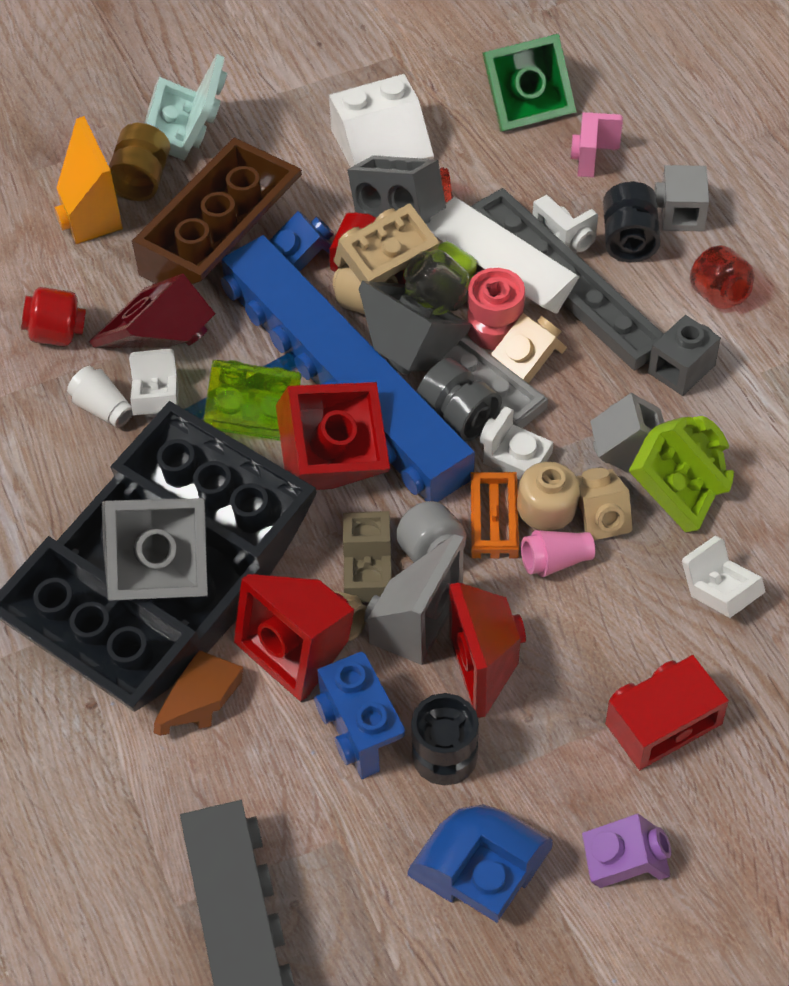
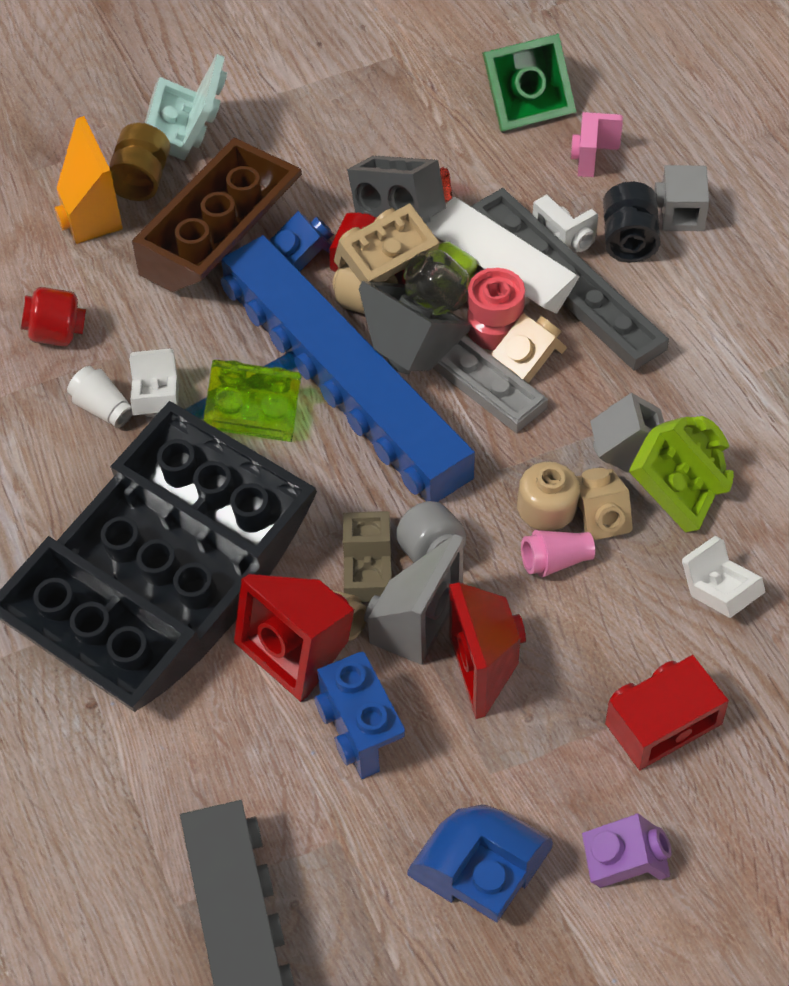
(154, 548): light grey slope -> none
(158, 317): dark red slope -> none
(199, 692): dark orange slope -> none
(332, 433): red slope -> none
(379, 121): white slope -> none
(444, 739): black wheel -> none
(458, 399): dark grey wheel -> none
(494, 545): orange tile -> none
(511, 447): white bracket -> none
(684, 355): dark grey brick -> none
(722, 277): clear red head -> none

